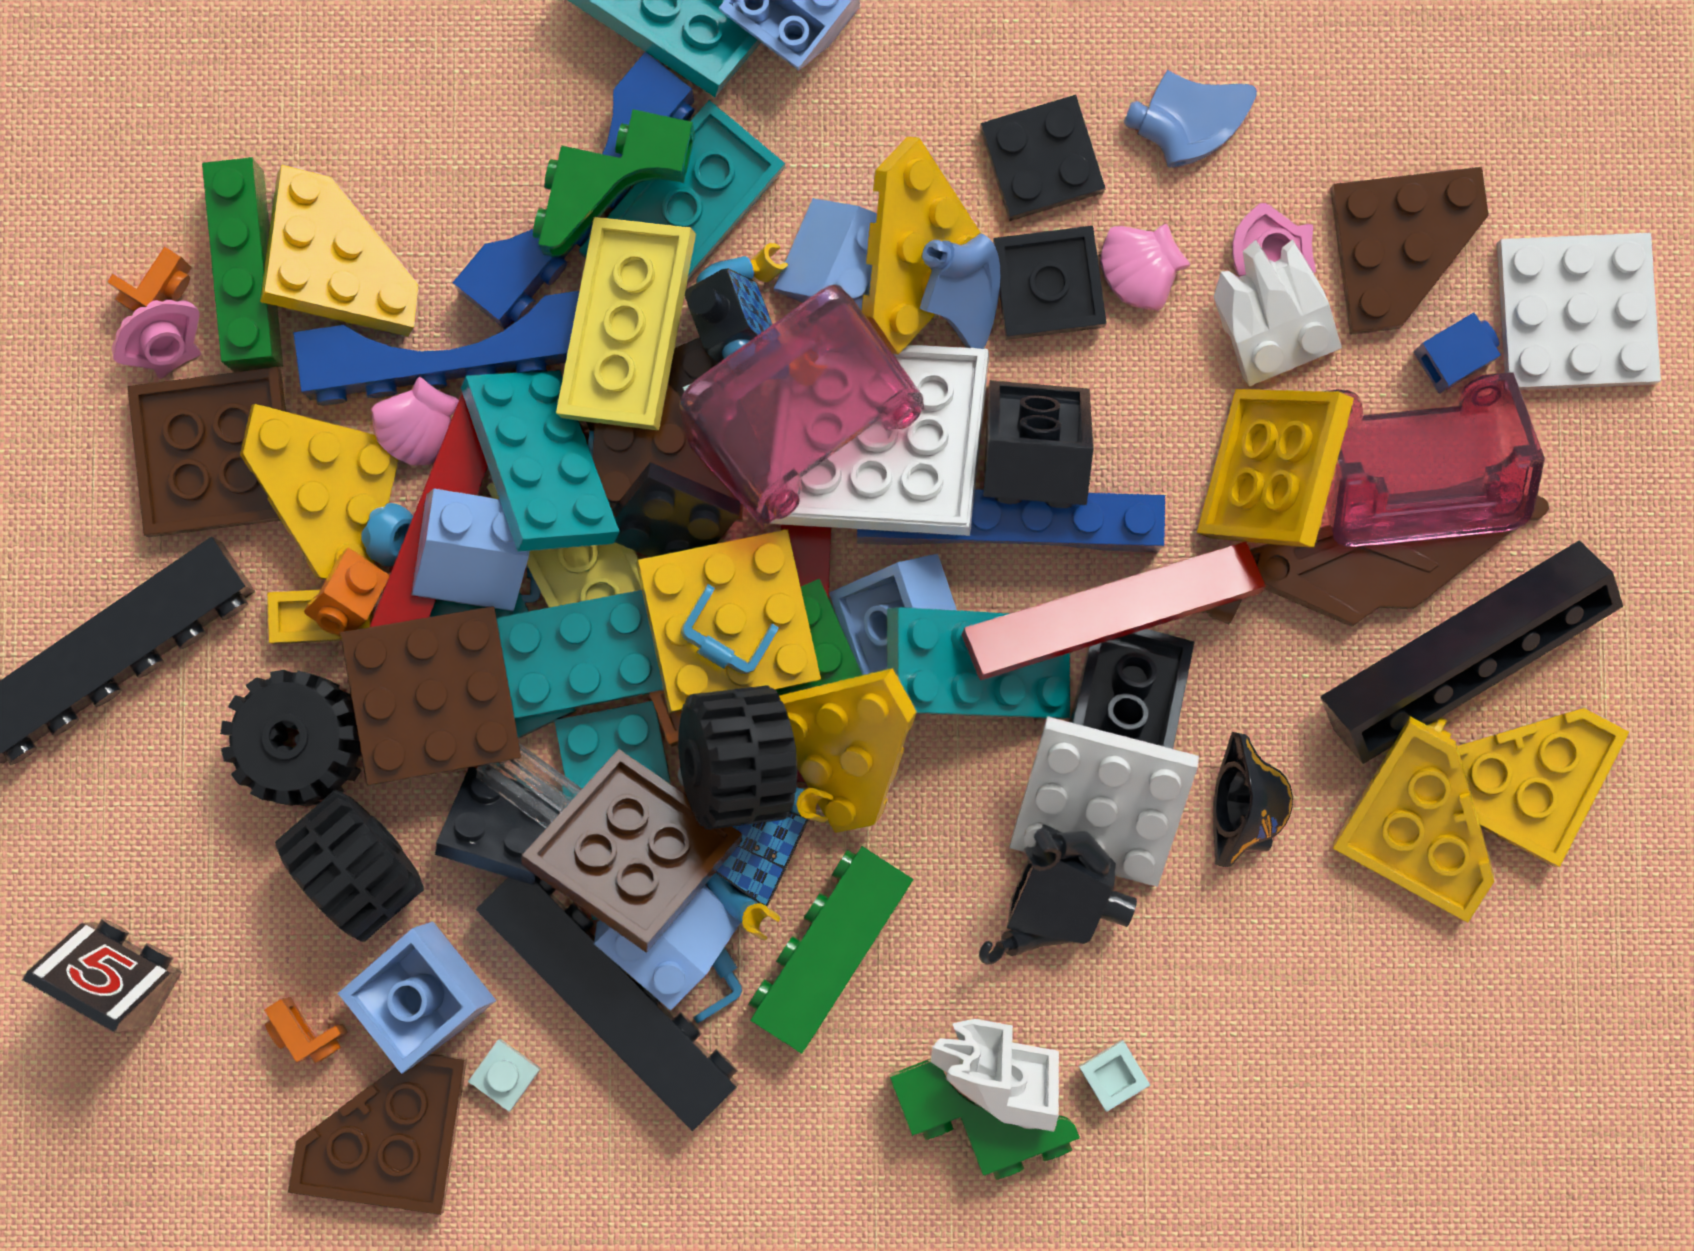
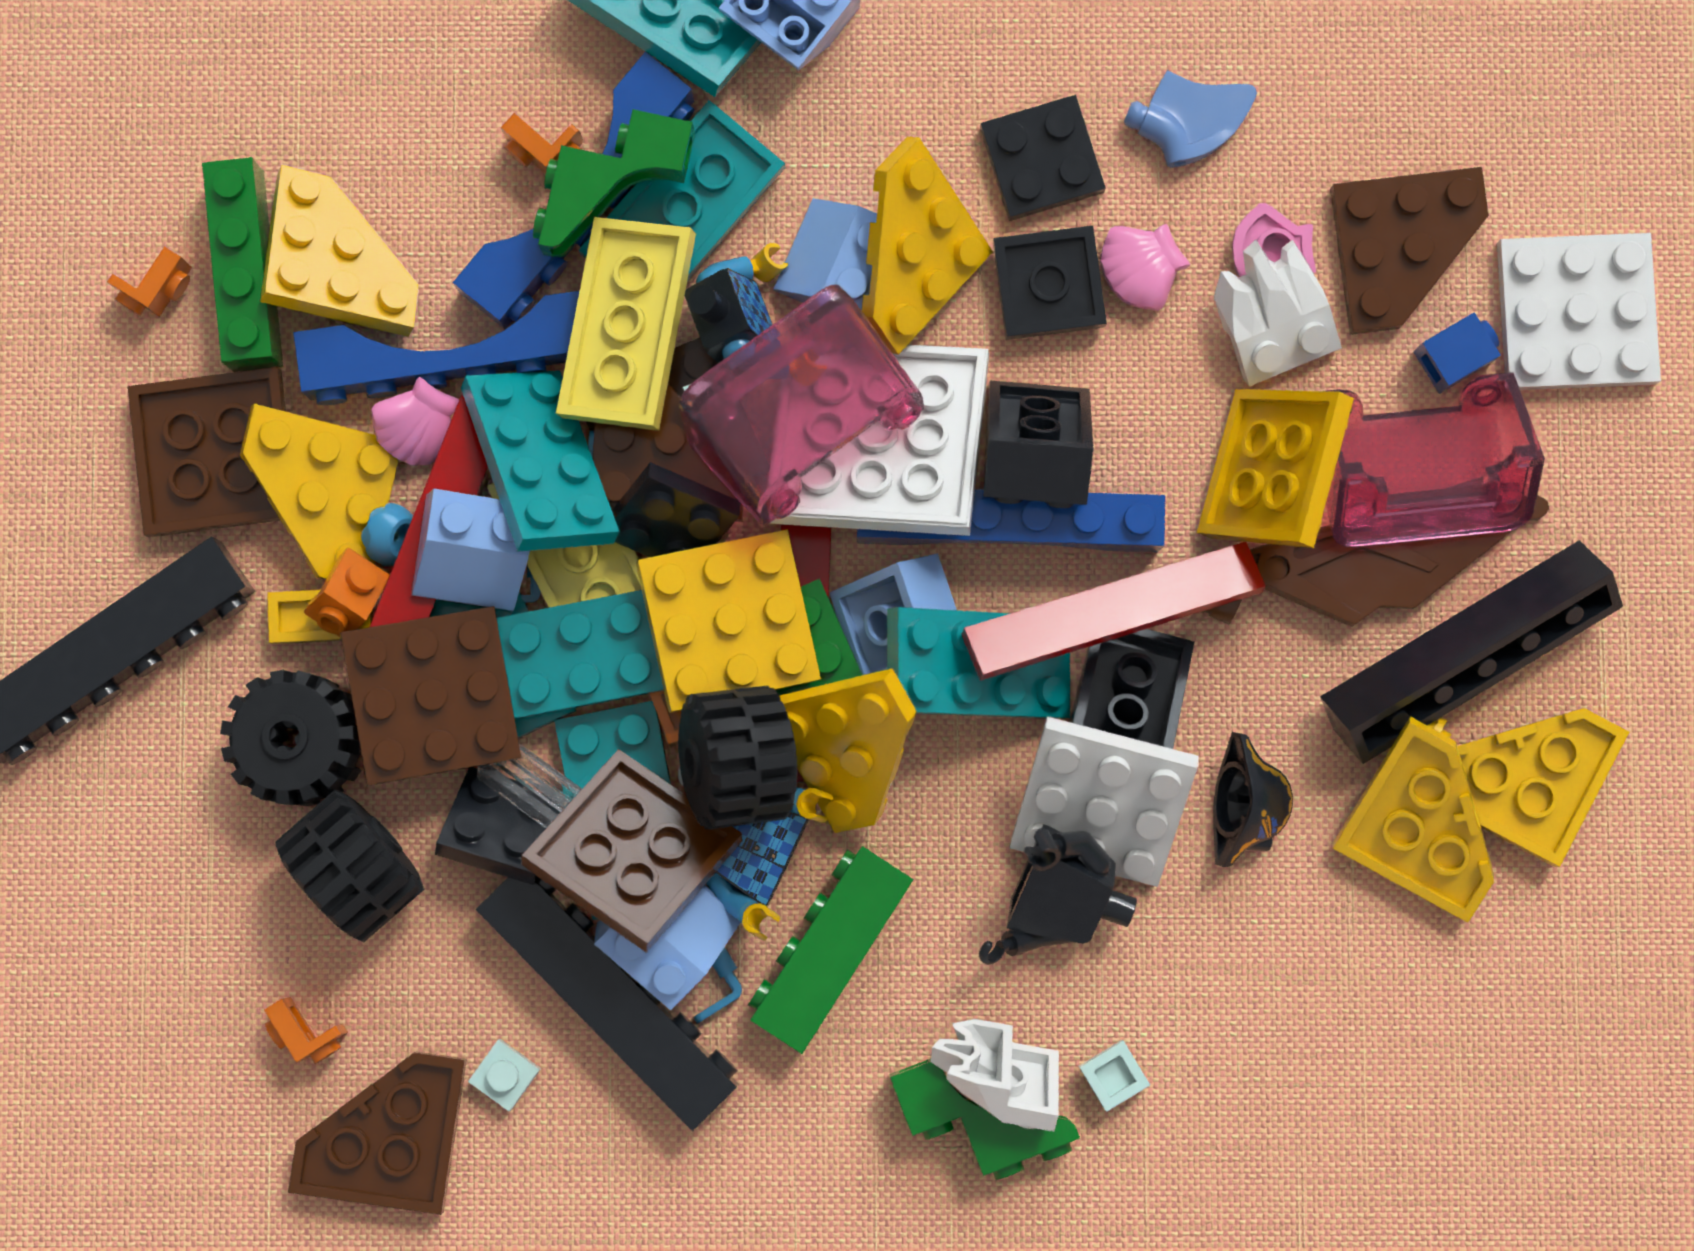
(106, 976): black slope -> none
(158, 336): bright pink animal -> none
(416, 996): light blue slope -> none
(528, 146): none -> orange bracket
(716, 651): dark azure piece -> none
(963, 286): medium blue arm -> none

